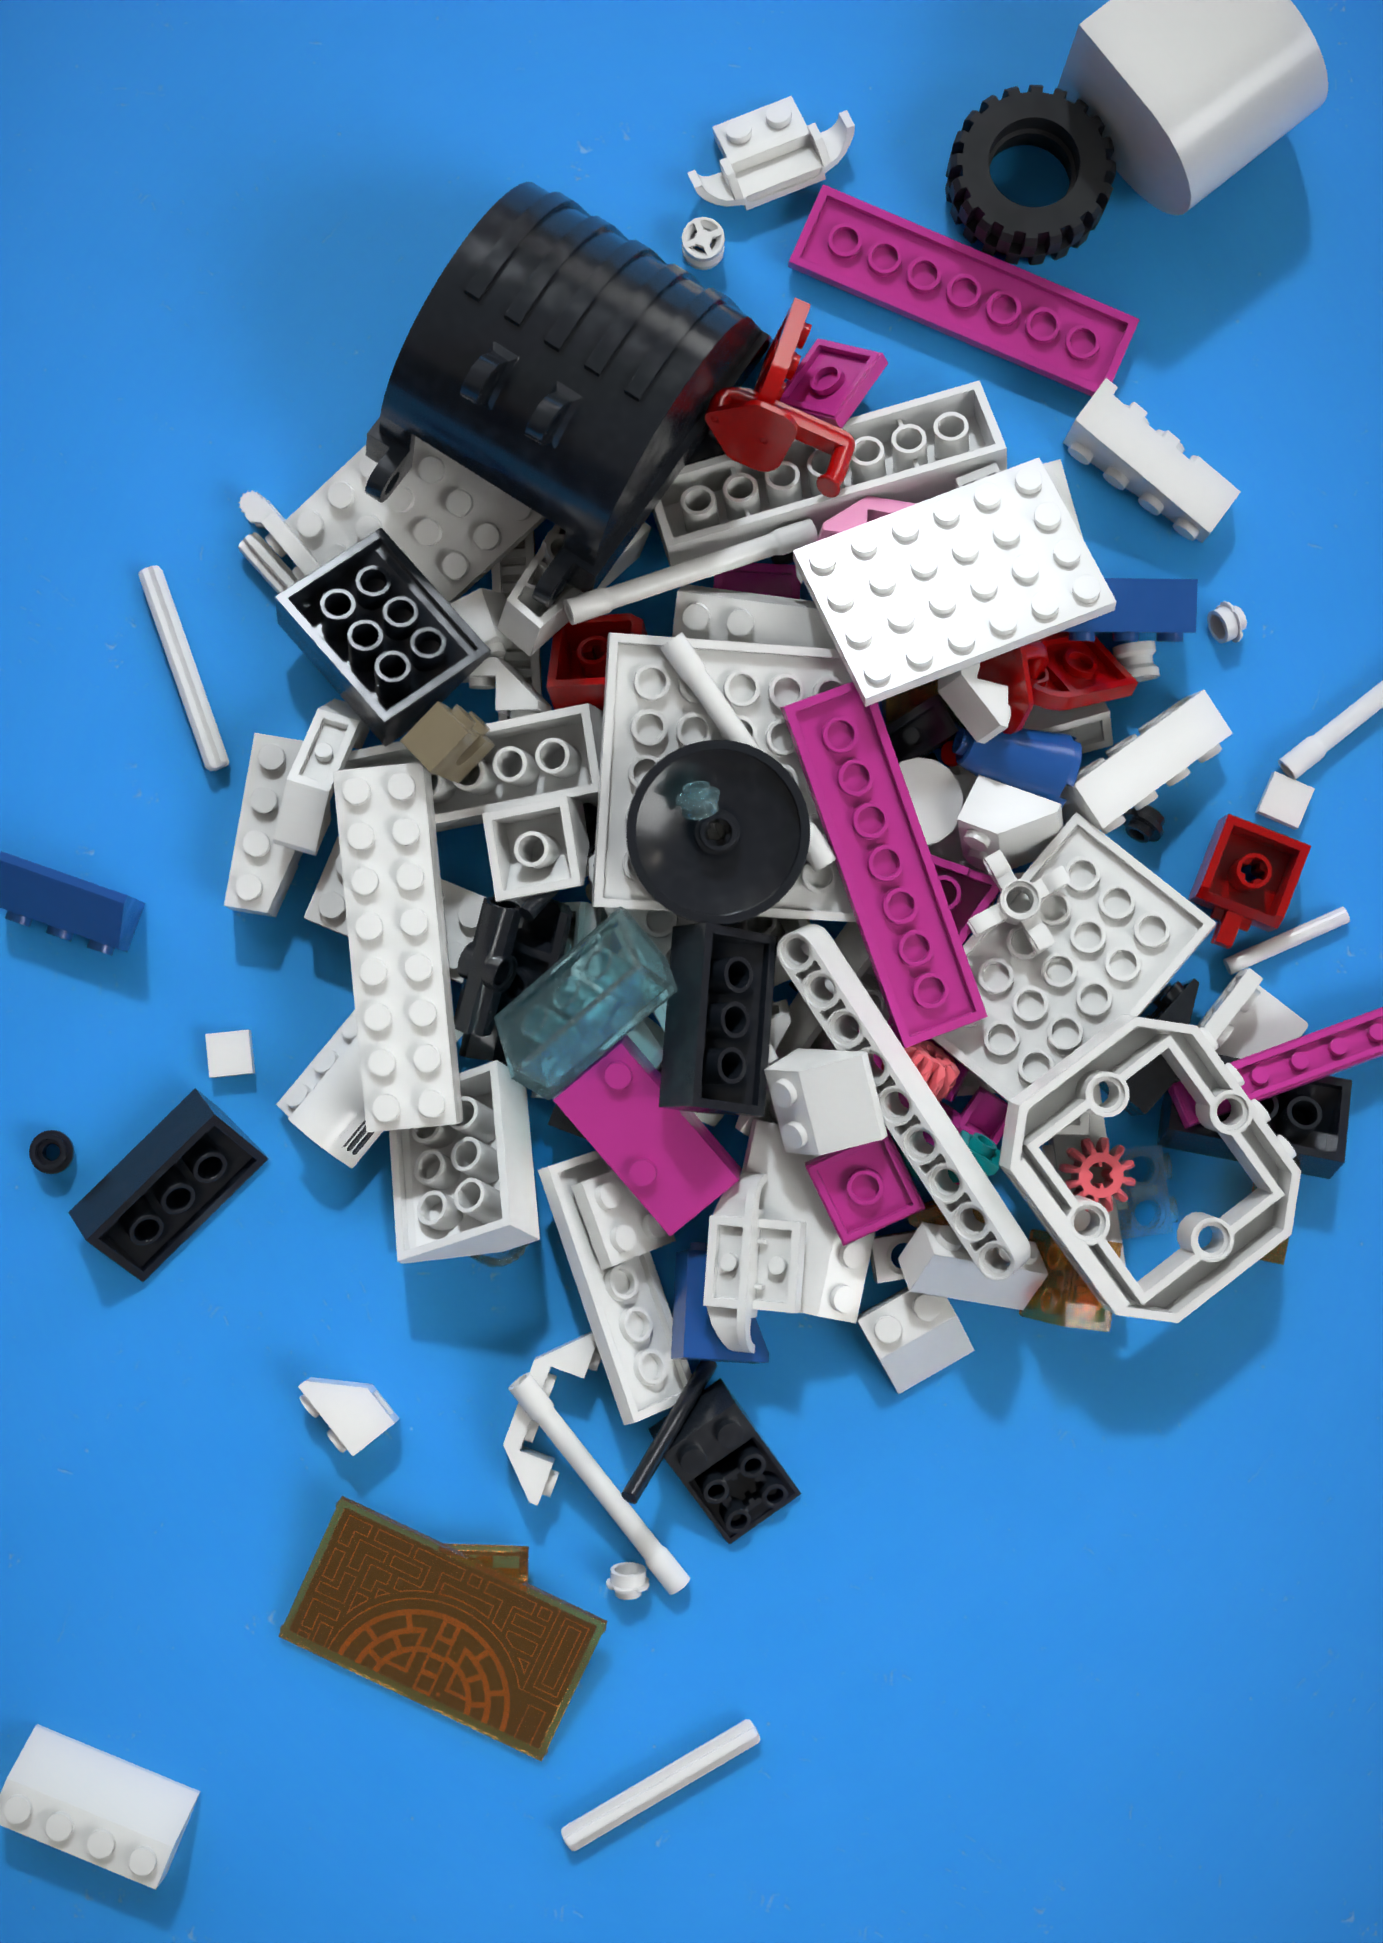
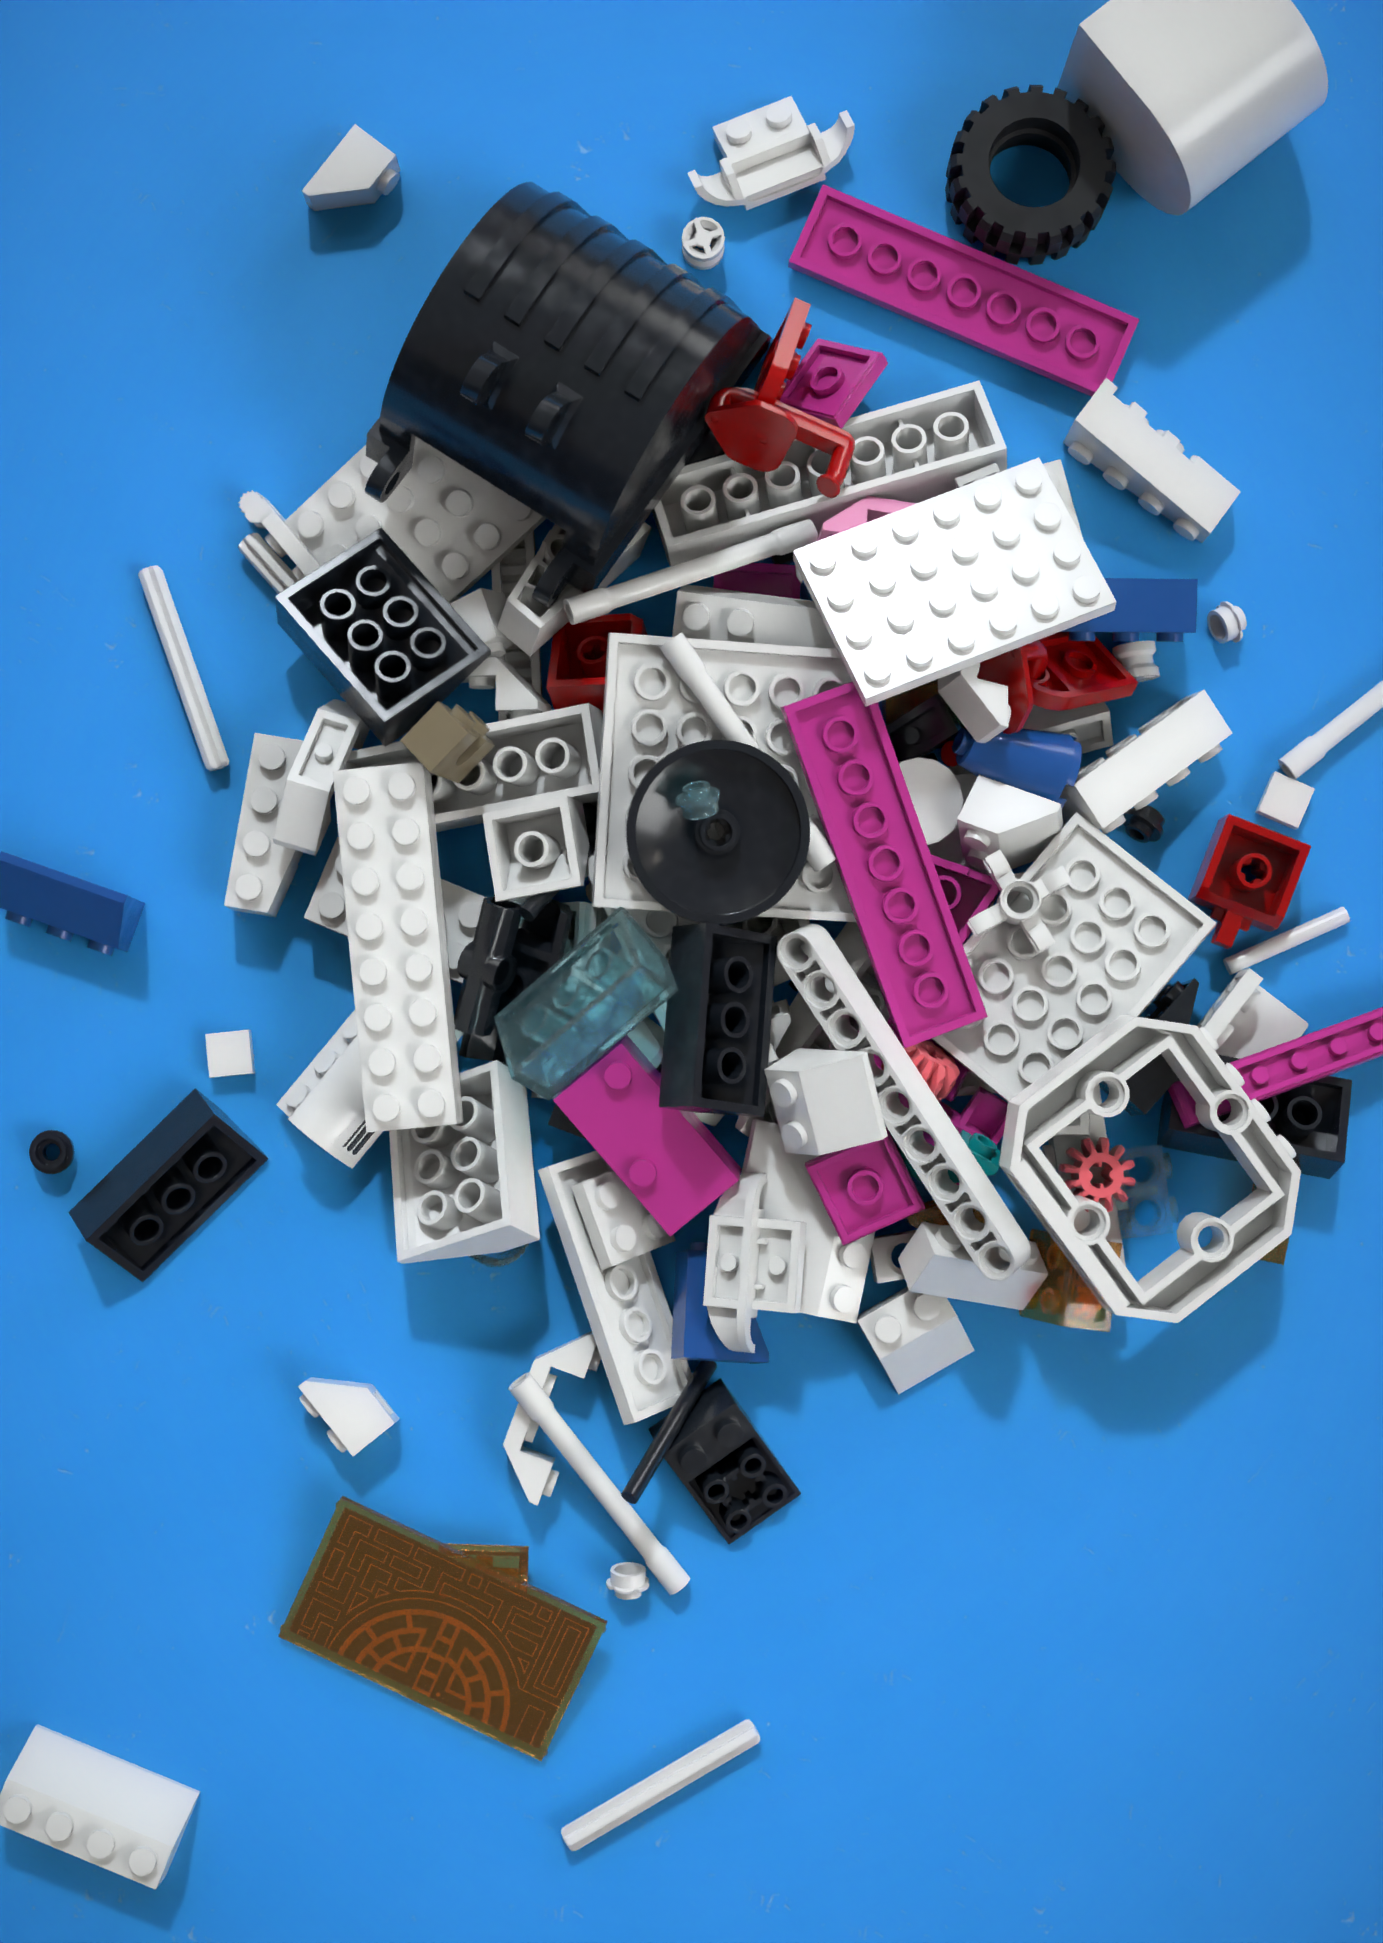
(353, 173): none -> white slope

